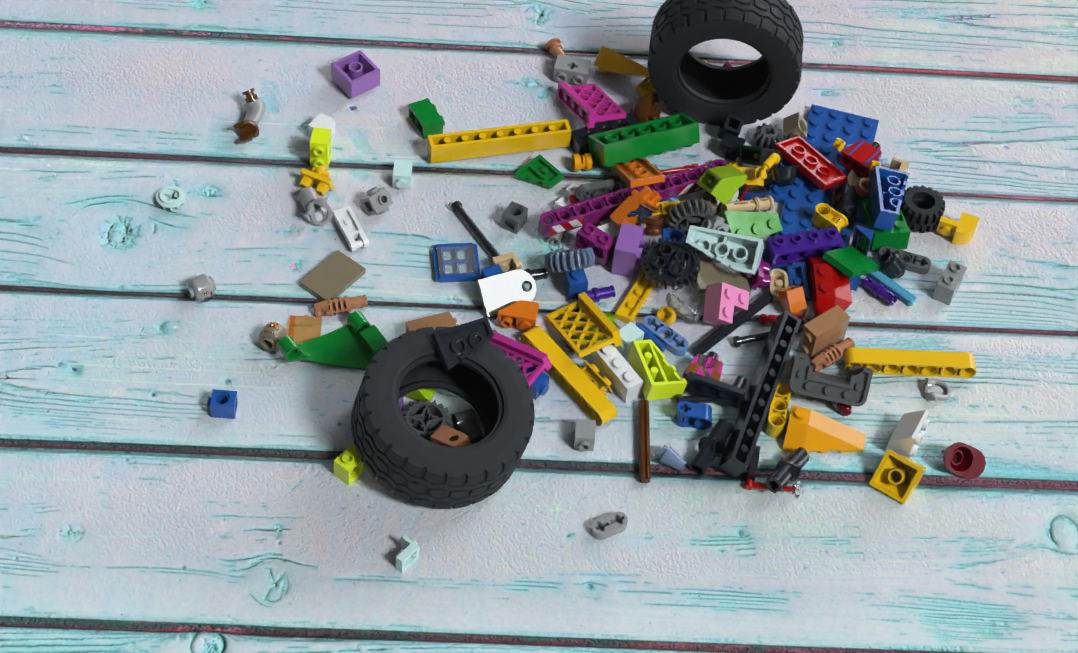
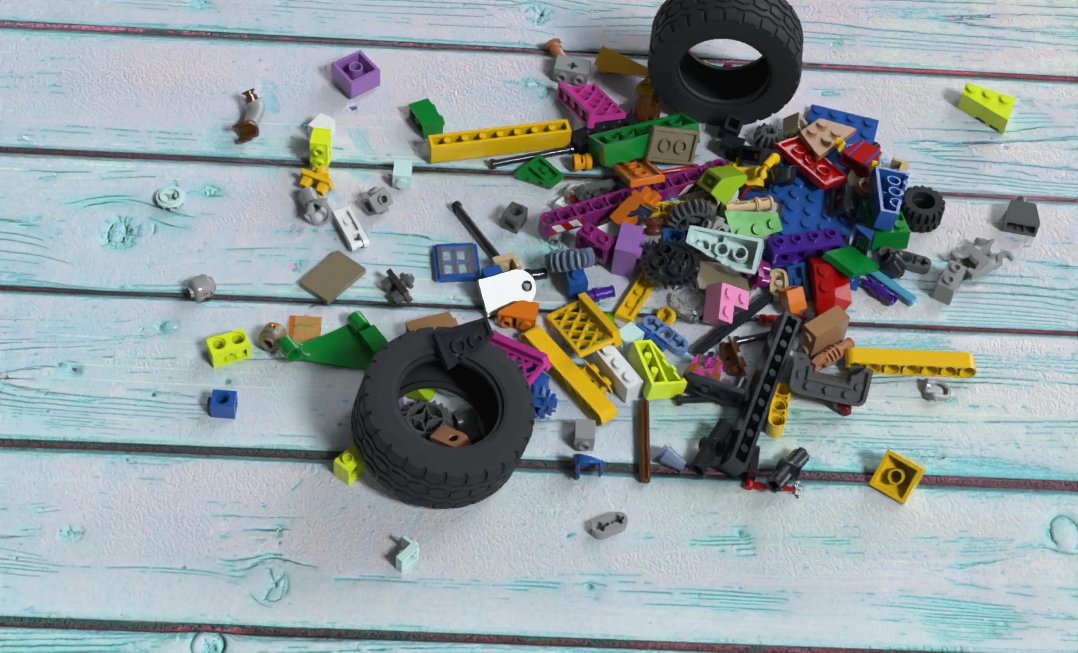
(228, 348): none -> neon yellow brick
(329, 306): nougat hinge -> none
(401, 292): none -> dark grey hips
(528, 157): none -> black bar
(543, 401): none -> blue gear
(584, 460): none -> blue piece
(671, 145): none -> dark tan tile
(695, 415): blue piece -> none
(736, 363): none -> reddish brown hinge
(820, 433): light orange wedge -> none
(822, 134): none -> medium nougat wing
(827, 217): yellow piece -> none
(909, 433): white slope -> none
(961, 231): yellow brick -> none
(964, 460): dark red piece -> none
(977, 260): none -> light grey animal
(987, 105): none -> neon yellow wedge
(1021, 218): none -> dark grey torso

